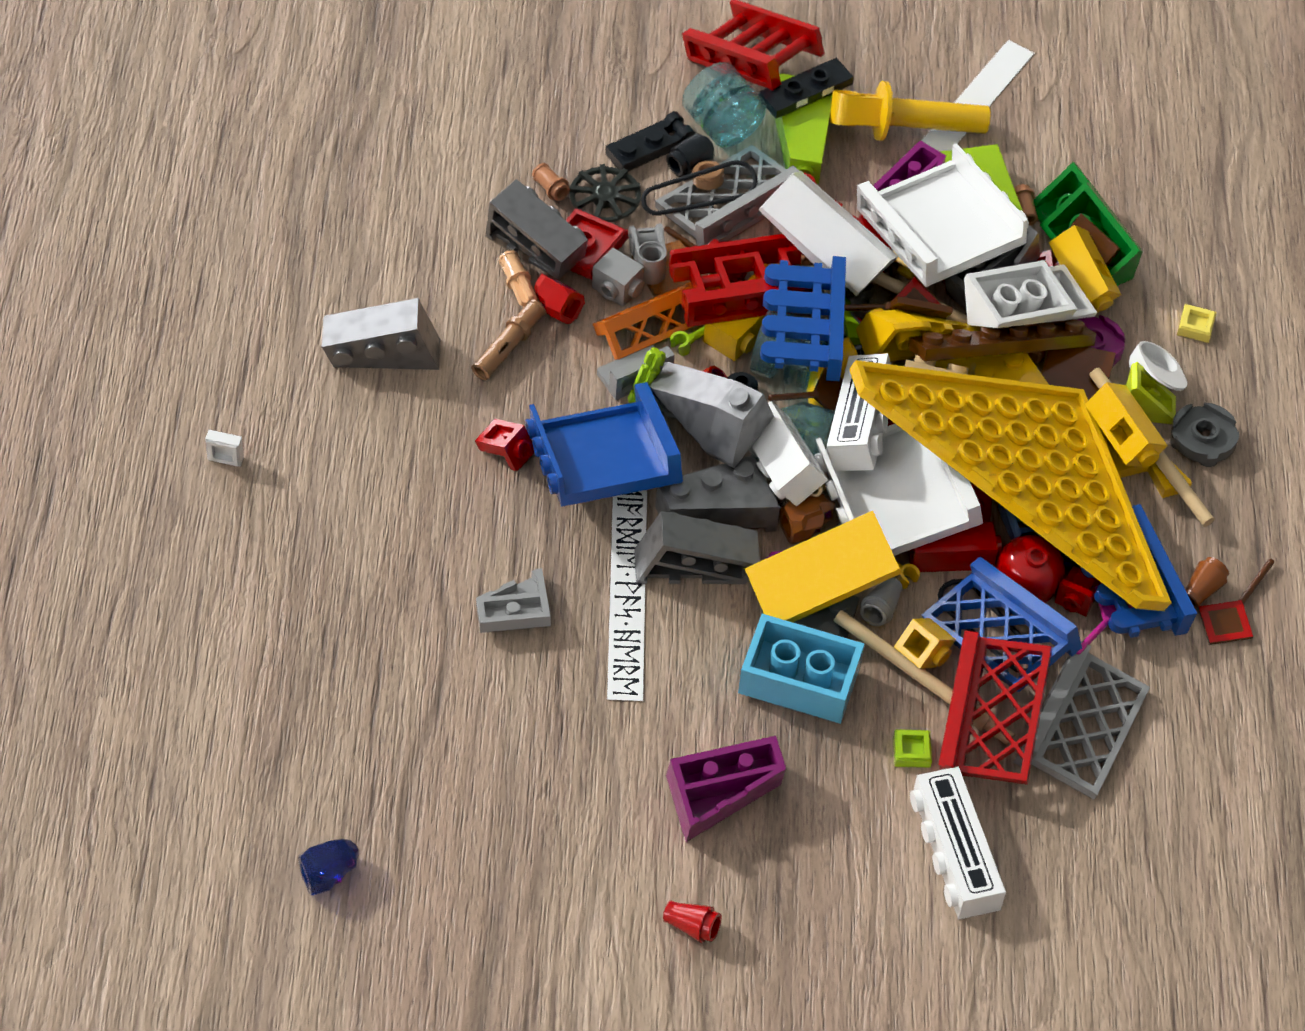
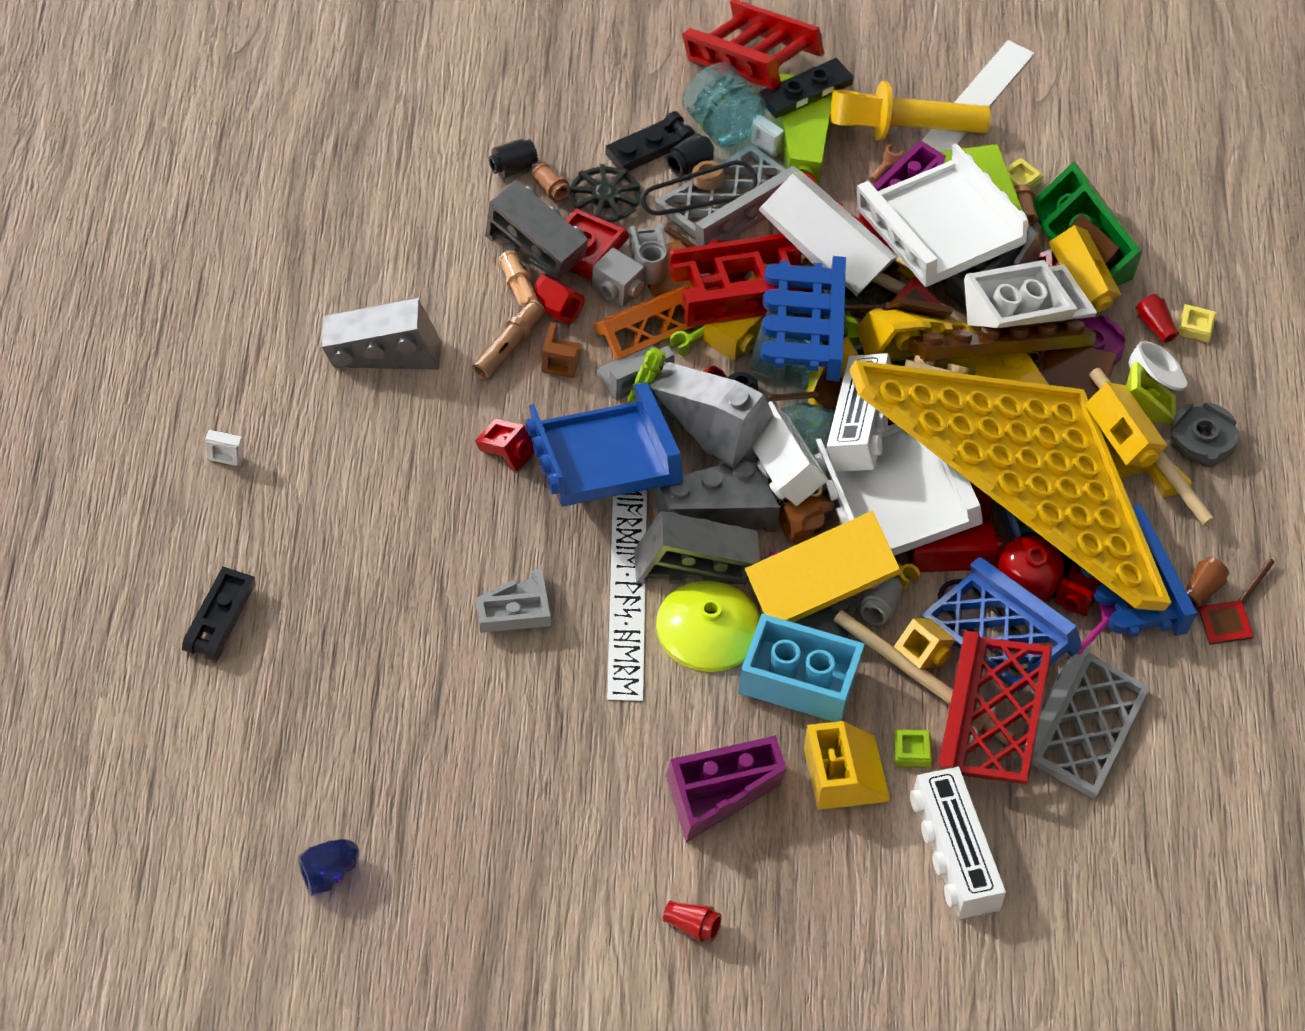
(219, 613): none -> black plate
(513, 157): none -> black brick
(559, 356): none -> dark orange panel
(705, 639): none -> neon yellow dish
(767, 136): none -> white tile
(844, 766): none -> yellow slope
(888, 161): none -> nougat hand
(1024, 173): none -> light yellow tile
(1157, 317): none -> red cone

